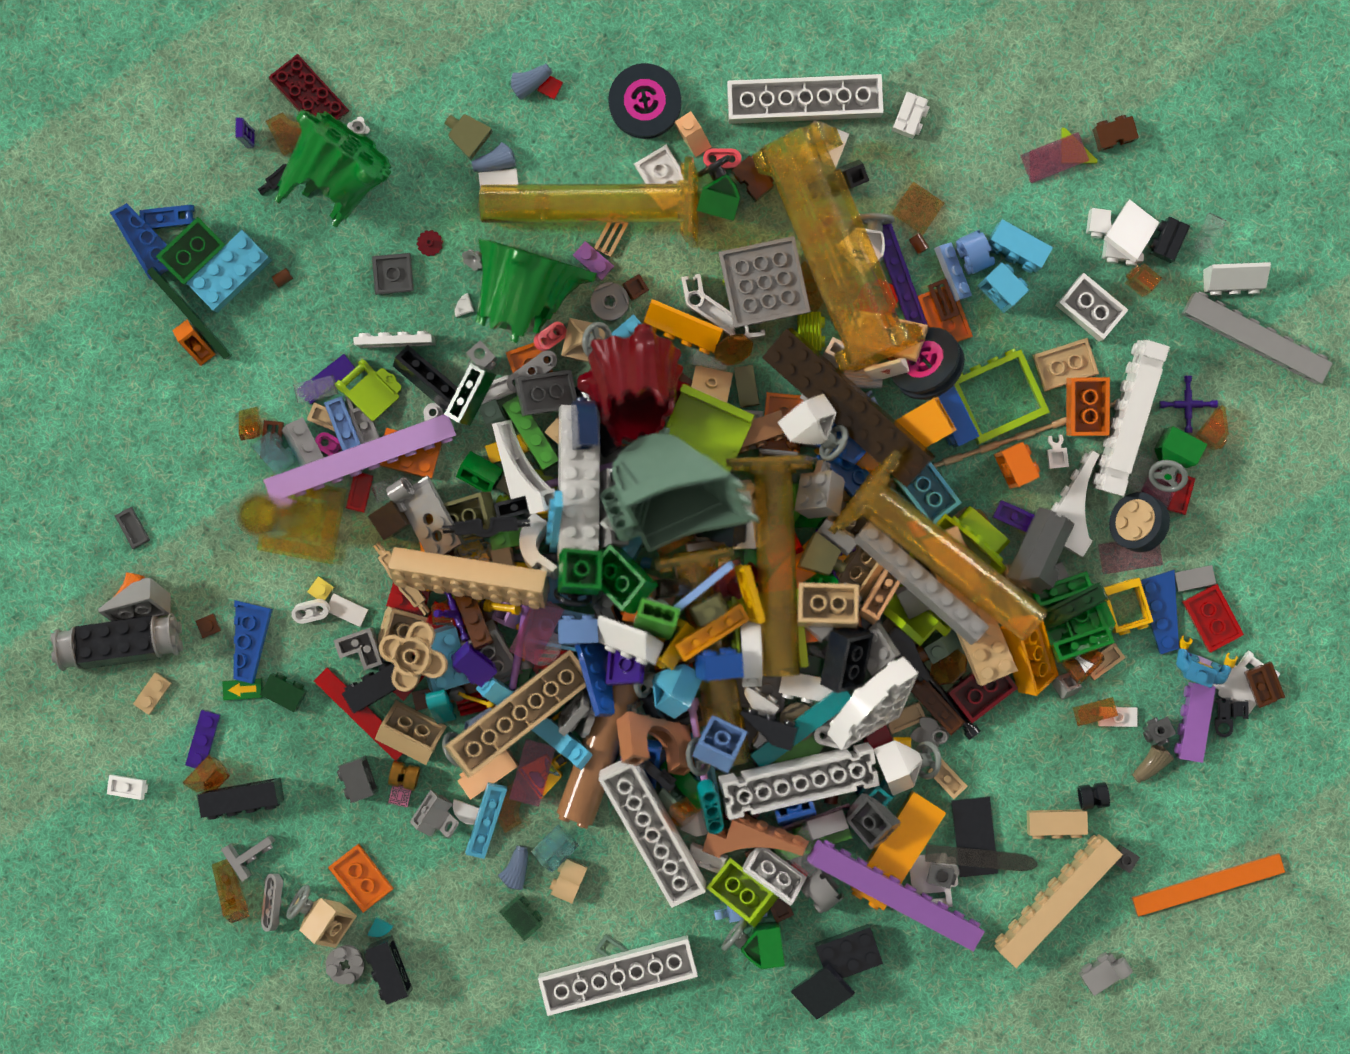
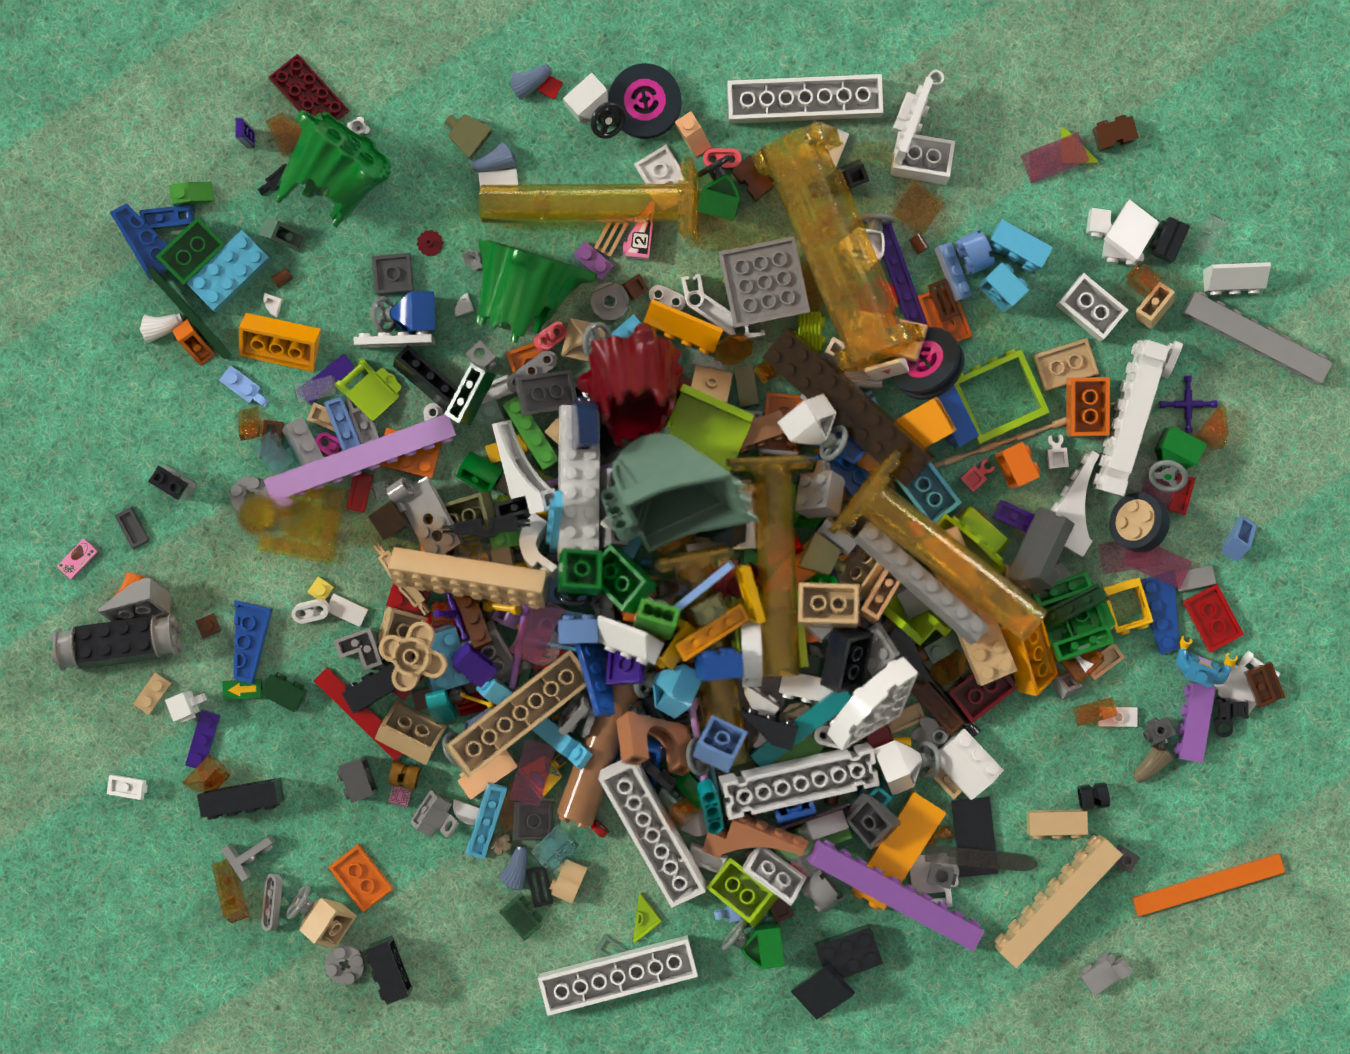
(77, 558): none -> bright pink tile
(157, 327): none -> white piece
(169, 482): none -> black hips
(184, 705): none -> white brick
(191, 193): none -> bright green slope
(243, 386): none -> light blue plate
(244, 484): none -> light grey plate
(272, 304): none -> white tile
(279, 342): none -> light orange slope
(283, 234): none -> sand green slope
(379, 928): teal tile -> none
(411, 314): none -> blue piece
(500, 843): none -> dark tan plant
(532, 821): none -> dark grey plate
(545, 876): none -> black tile
(590, 105): none -> white piece
(599, 829): none -> red tile
(639, 241): none -> slope
(646, 919): none -> lime tile
(667, 296): none -> white plate
(765, 372): none -> clear orange slope
(915, 112): none -> white hinge
(926, 160): none -> white slope
(941, 832): none -> clear orange arm
(968, 764): none -> white slope
(975, 477): none -> coral plate
(1155, 305): none -> tan brick
(1160, 565): none -> clear pink piece
(1173, 353): none -> white plate
(1239, 539): none -> medium blue slope

